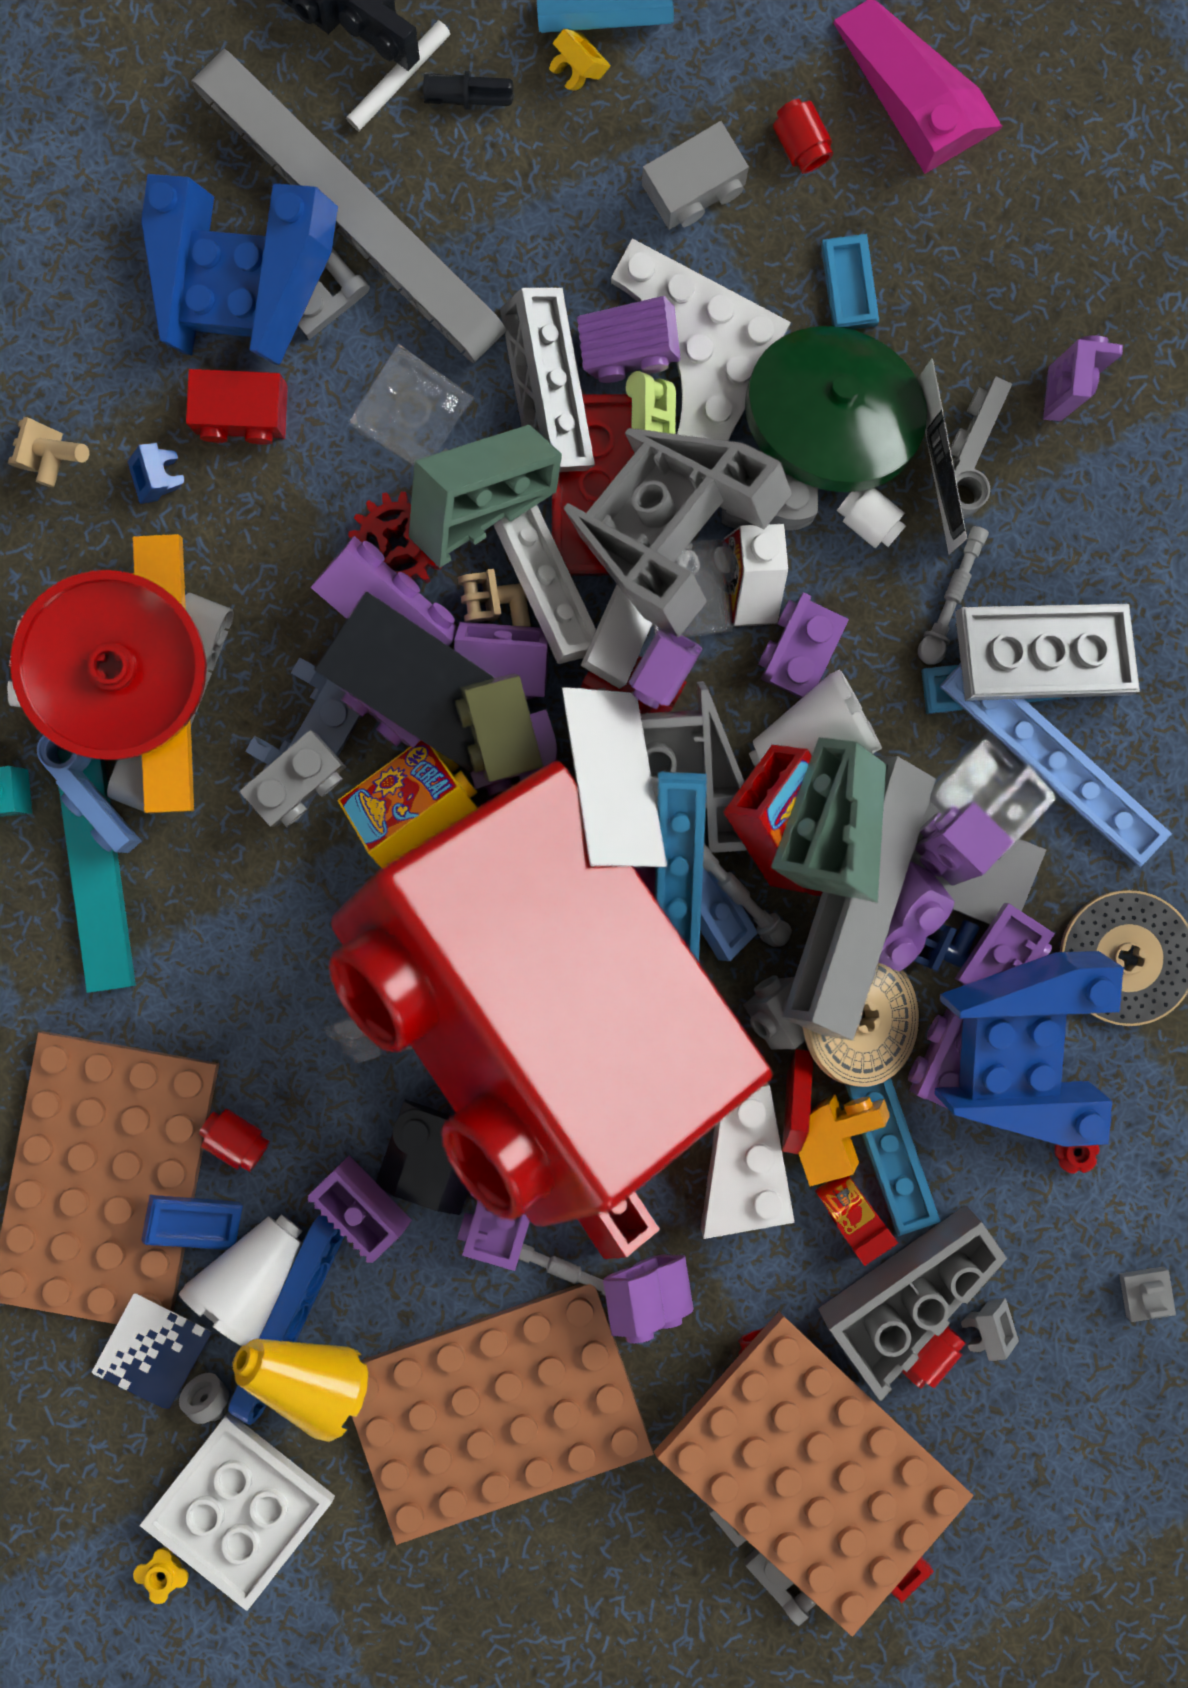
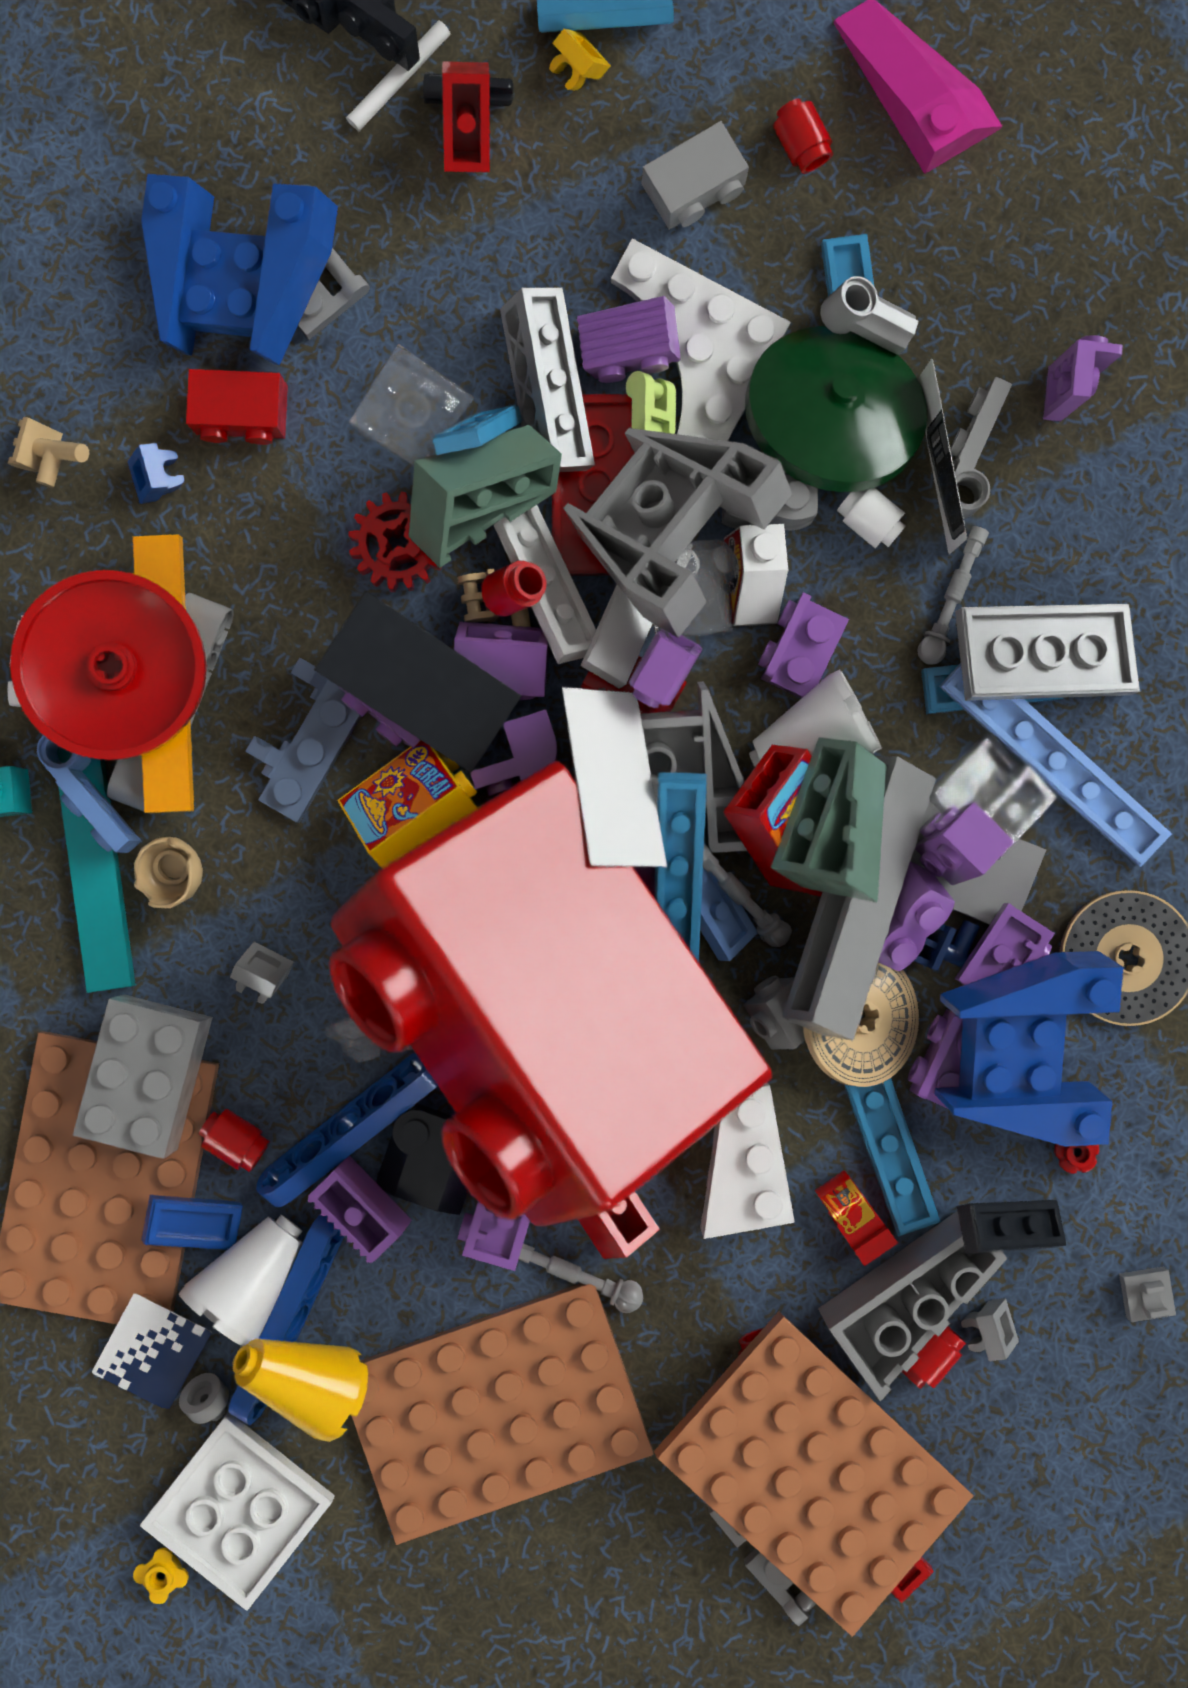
(142, 1076): none -> light grey brick
(165, 859): none -> tan hair
(261, 971): none -> light grey tile
(293, 779): light grey brick -> none
(338, 1139): none -> blue beam
(360, 214): light grey beam -> none
(361, 569): medium lavender brick -> none
(466, 116): none -> red brick
(477, 429): none -> dark azure tile
(499, 727): olive brick -> none
(513, 588): none -> red brick
(648, 1297): medium lavender brick -> none
(797, 1102): red tile -> none
(829, 1147): light orange brick -> none
(860, 310): none -> light grey piece
(1011, 1226): none -> black tile

